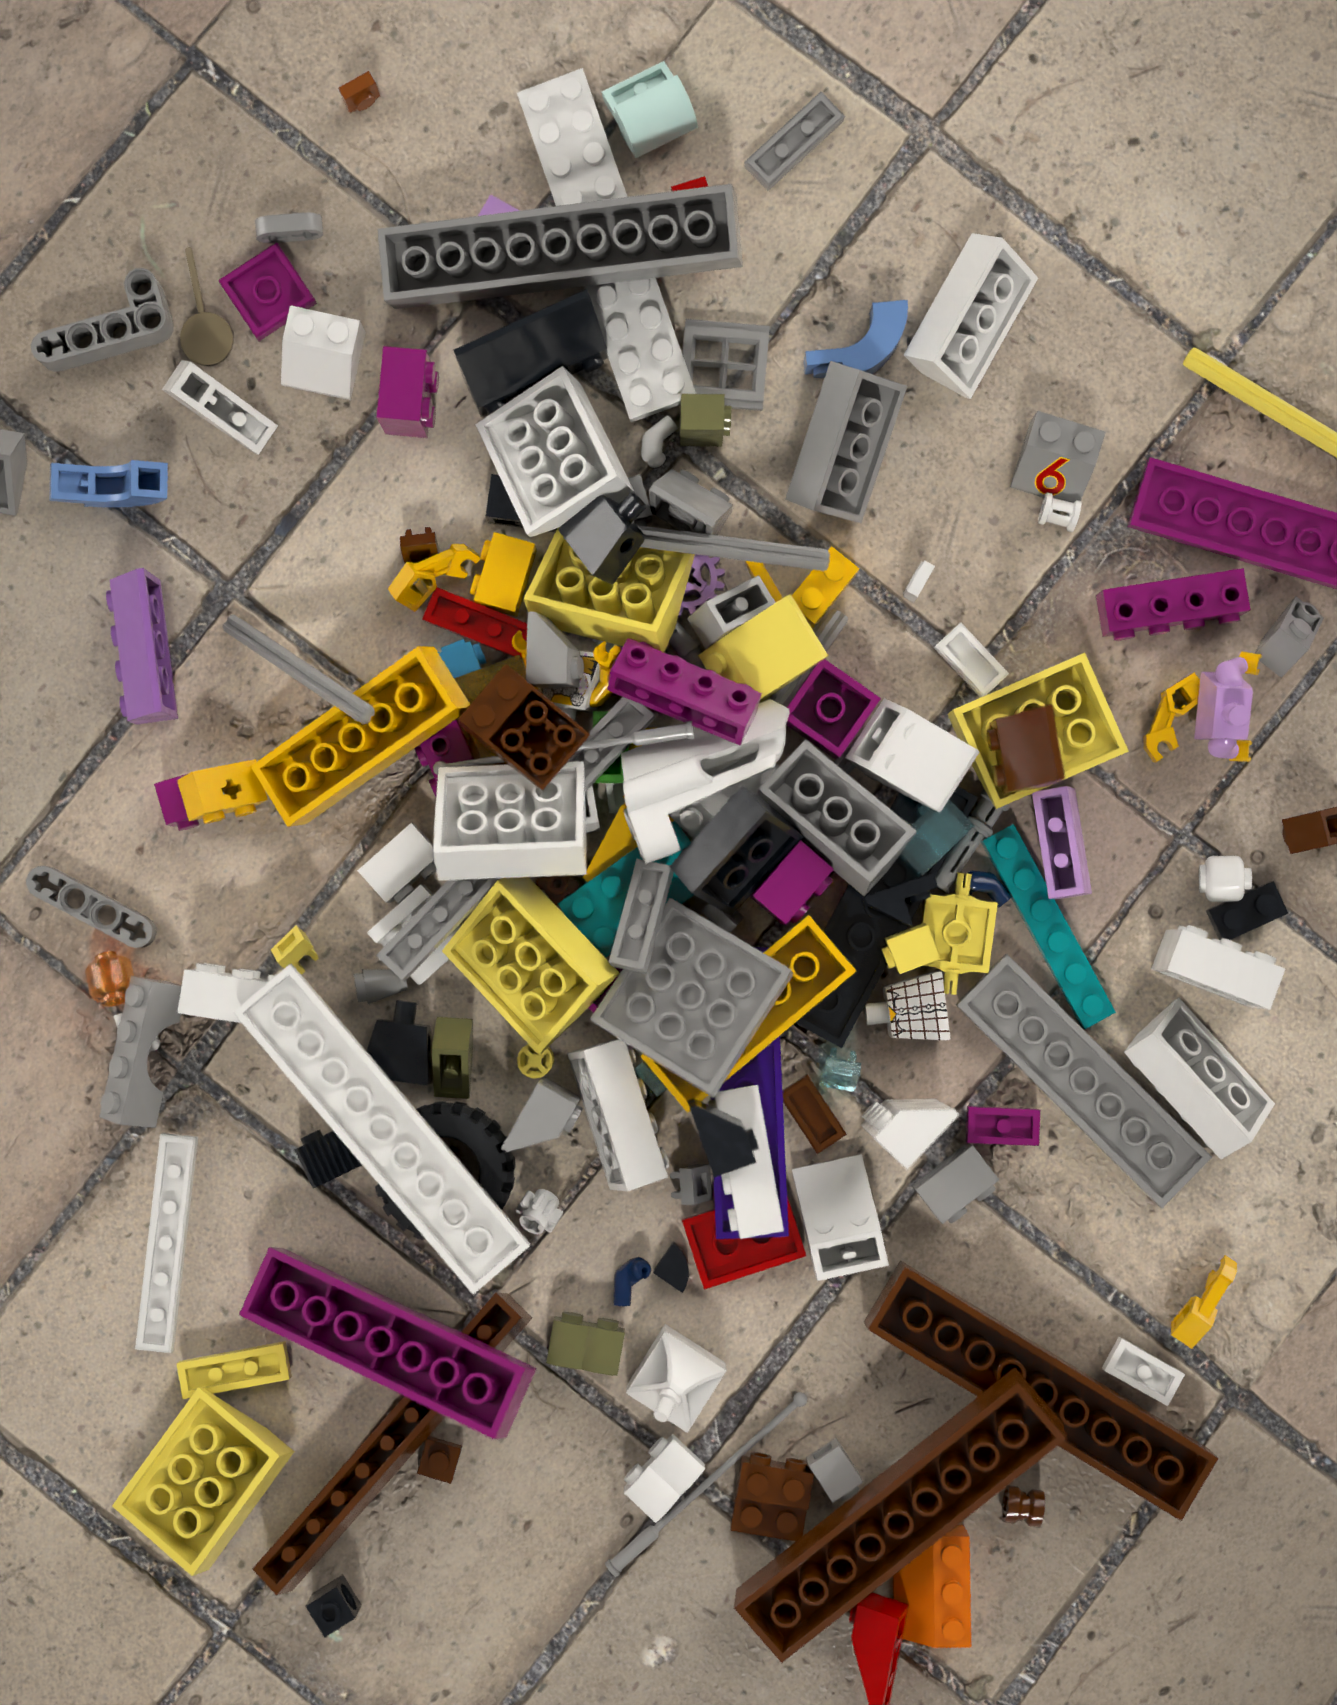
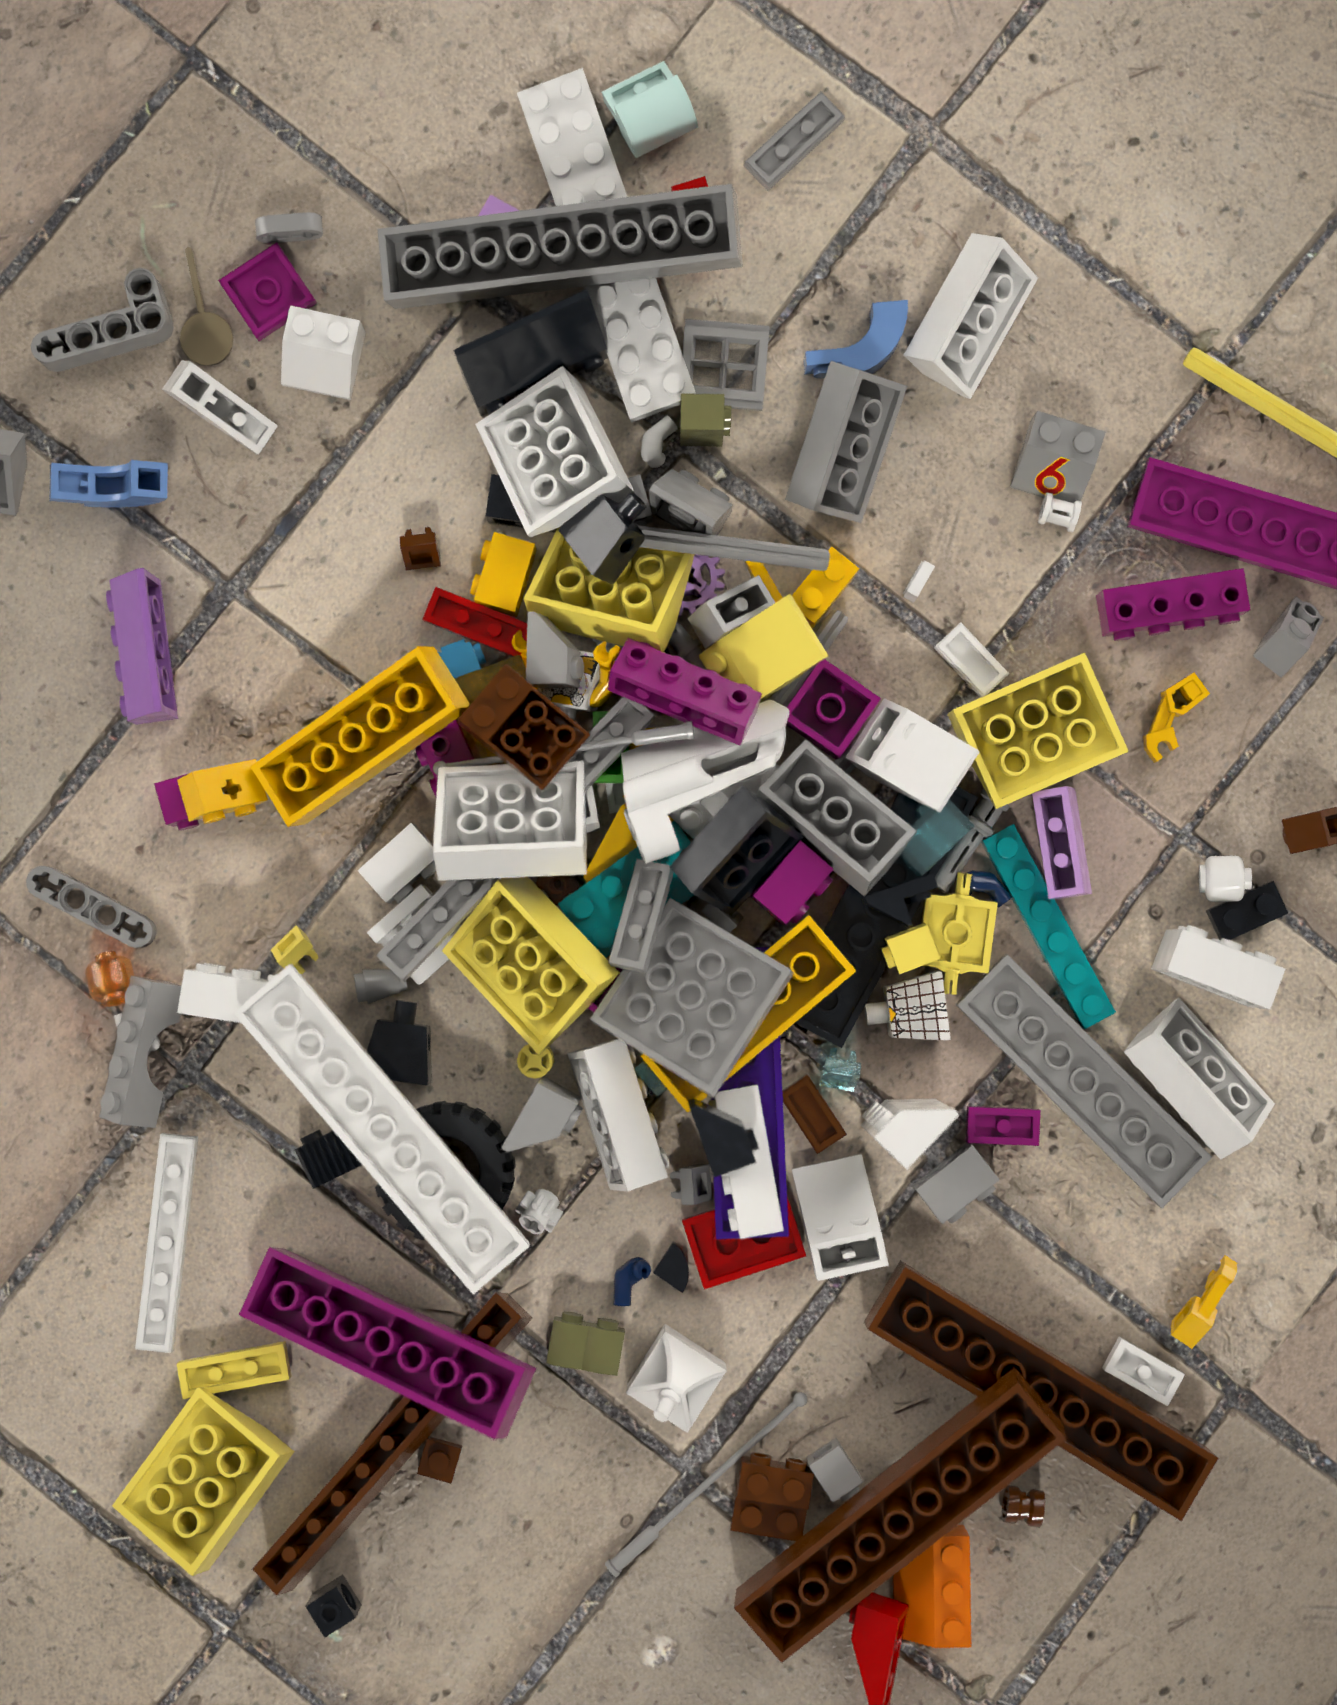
(299, 669): light grey axle -> none
(359, 92): dark orange plate -> none
(406, 392): magenta brick -> none
(446, 563): yellow piece -> none
(452, 1057): olive slope -> none
(663, 1477): white brick -> none
(1026, 750): reddish brown slope -> none
(1226, 707): lavender torso -> none

